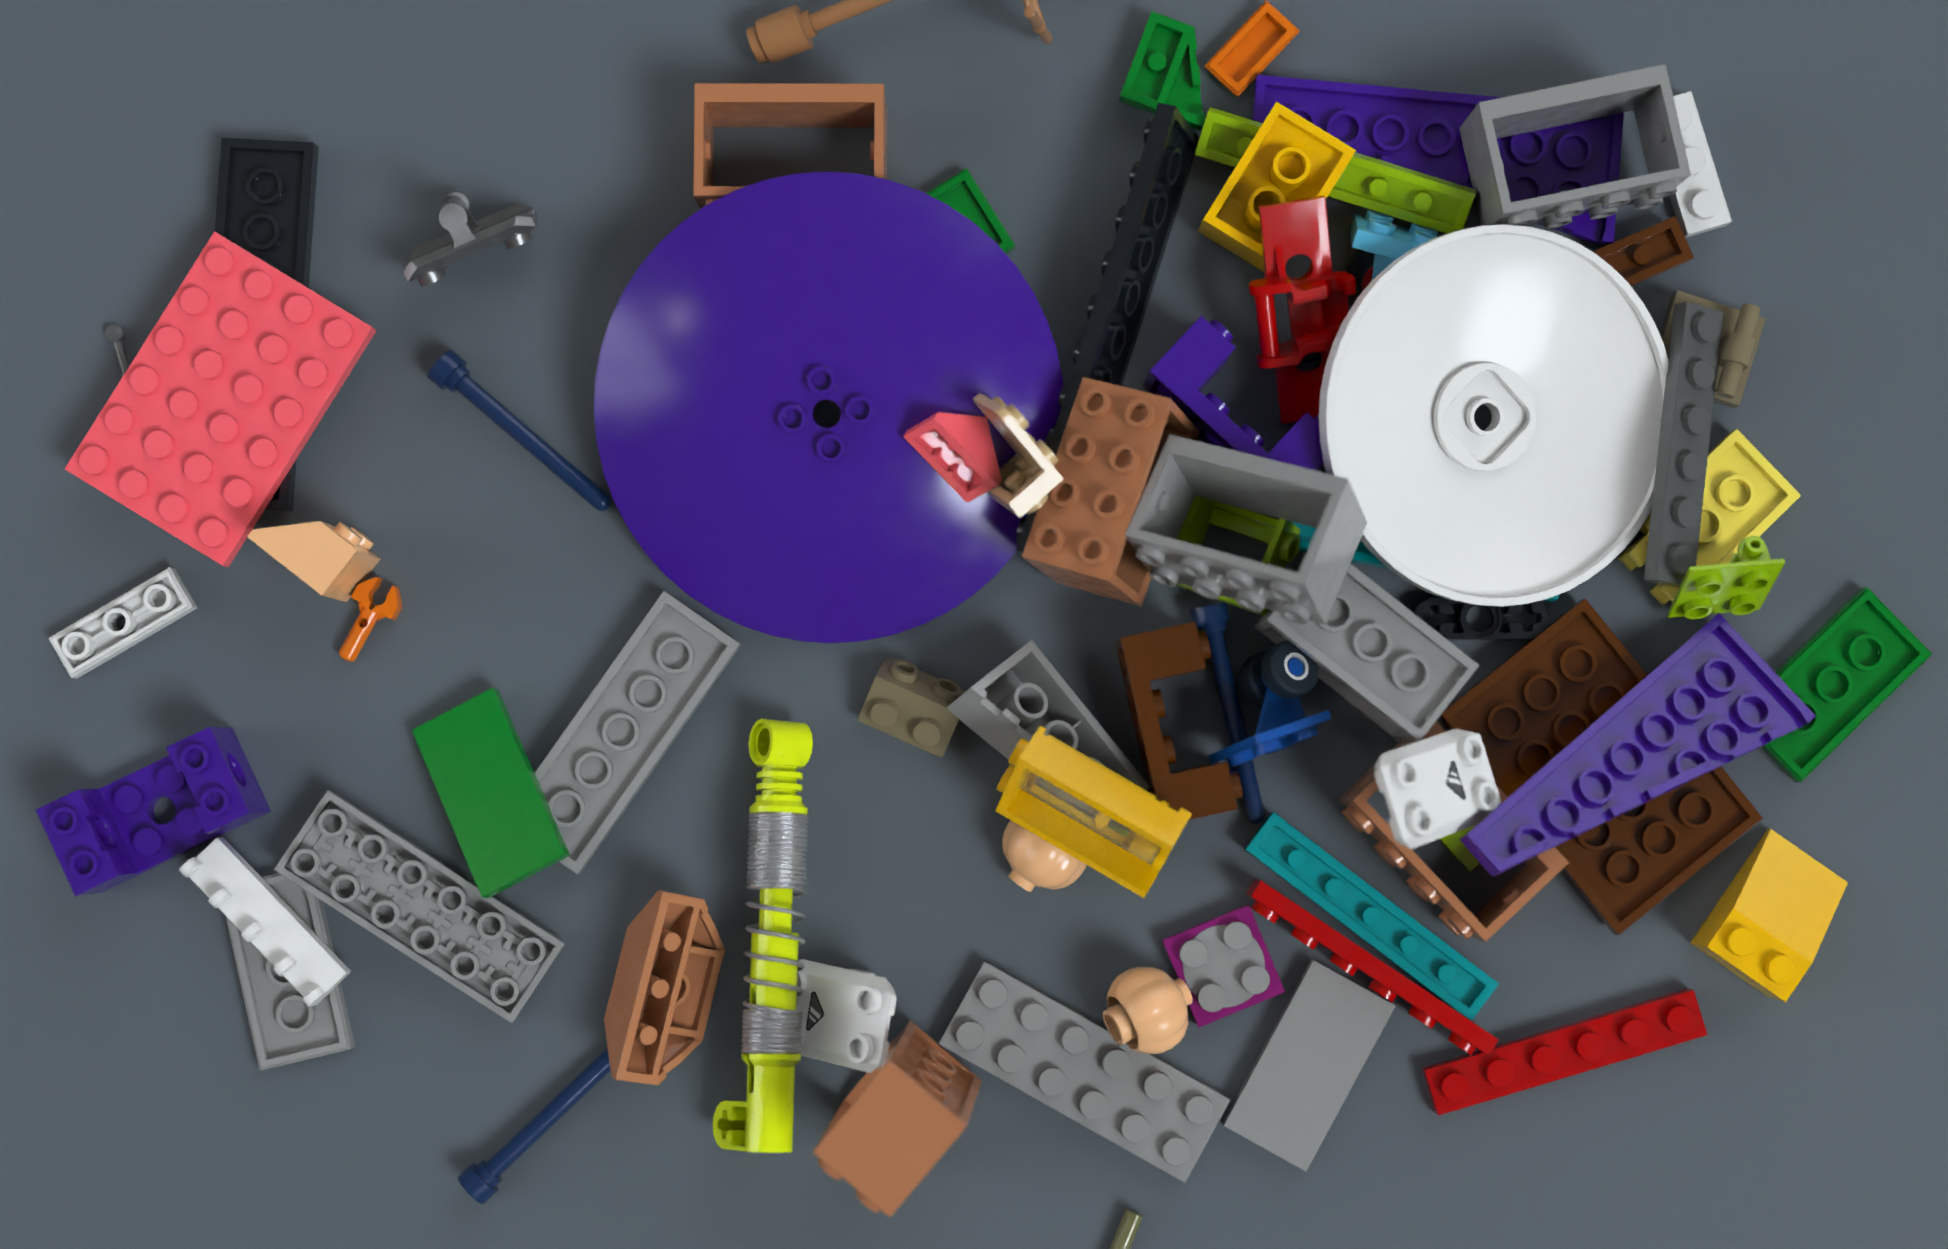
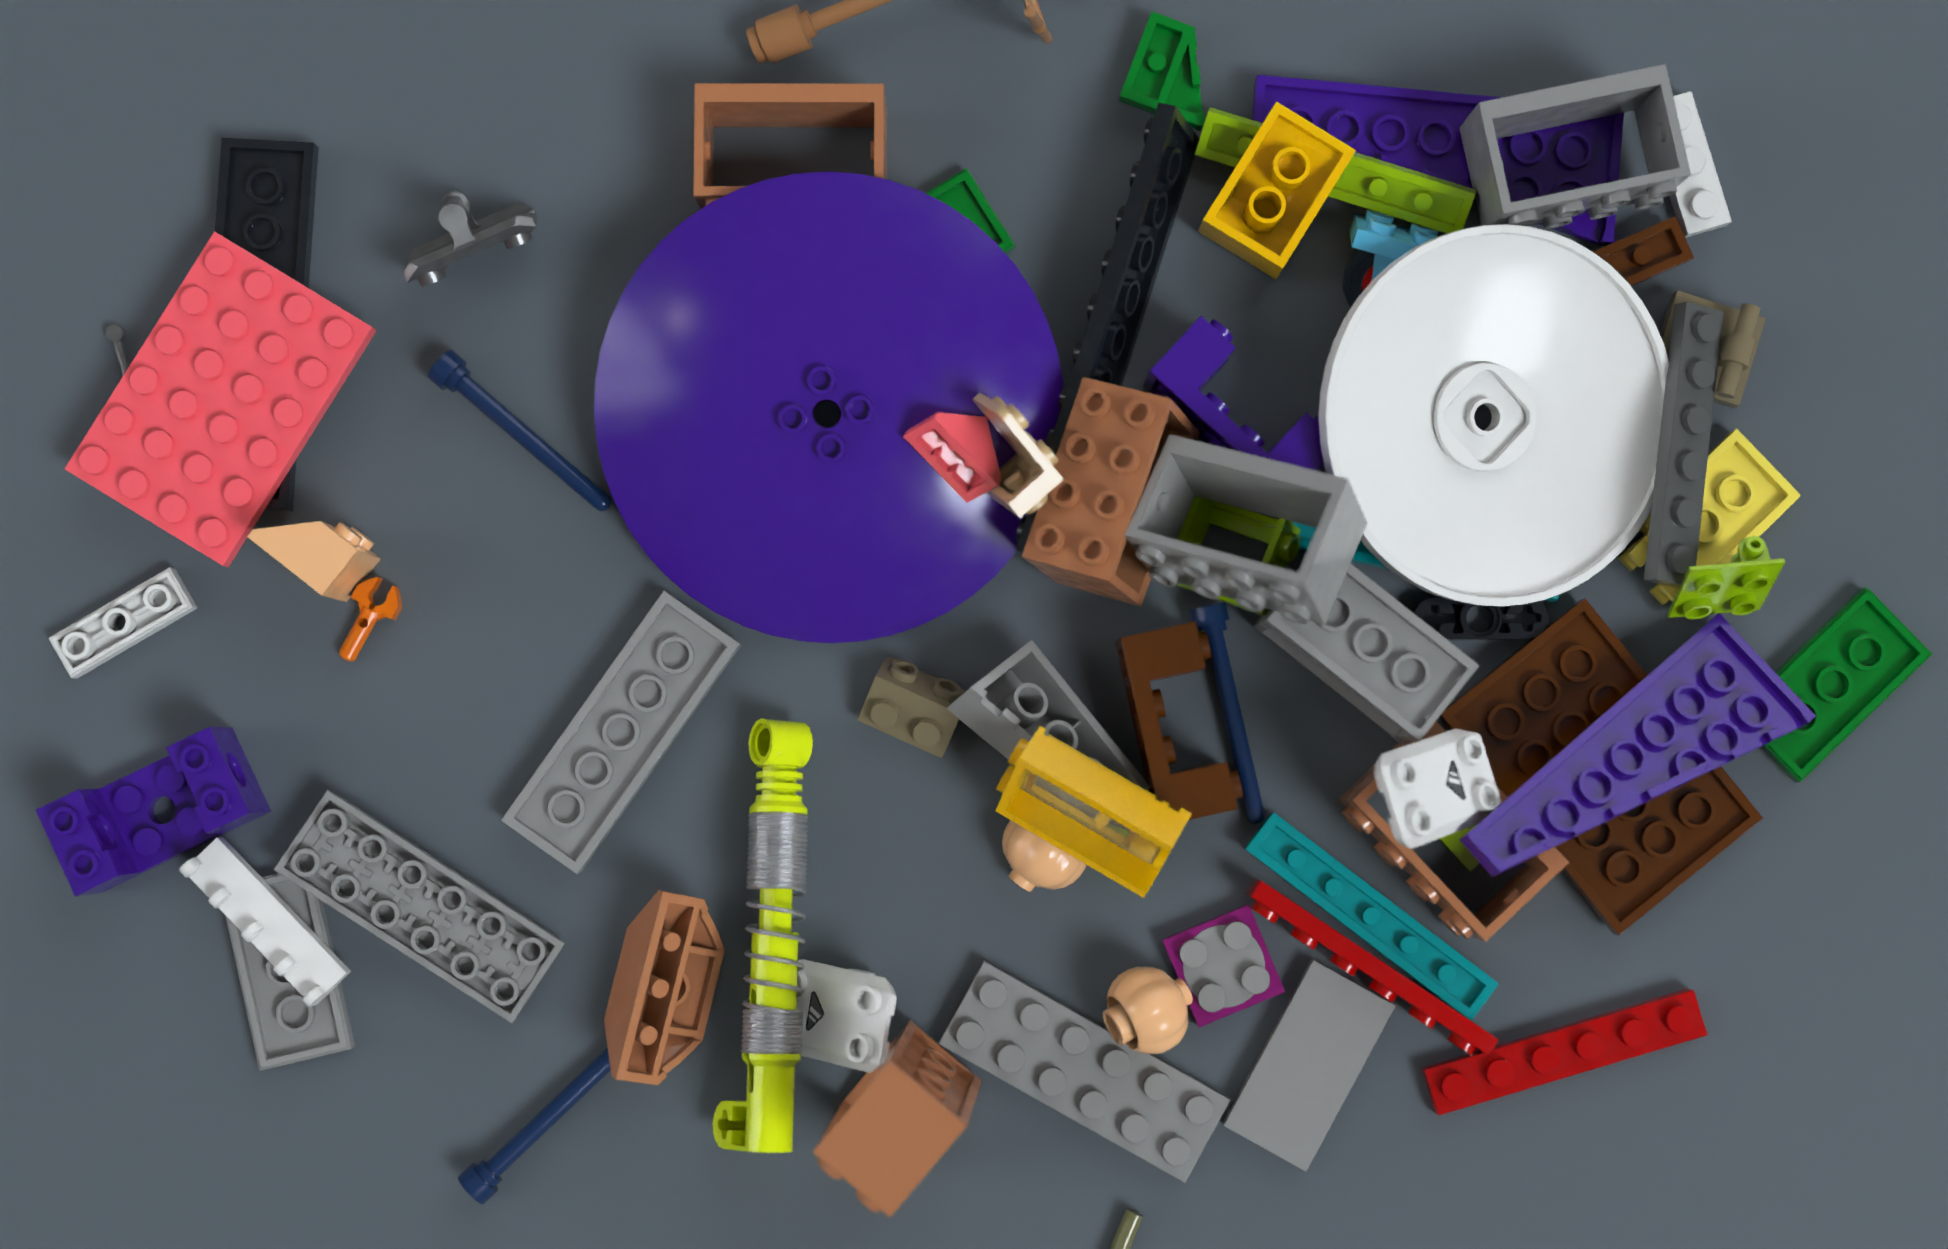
(490, 793): green tile -> none
(1251, 48): orange tile -> none
(1274, 683): plate -> none
(1314, 302): red piece -> none
(1772, 917): yellow slope -> none

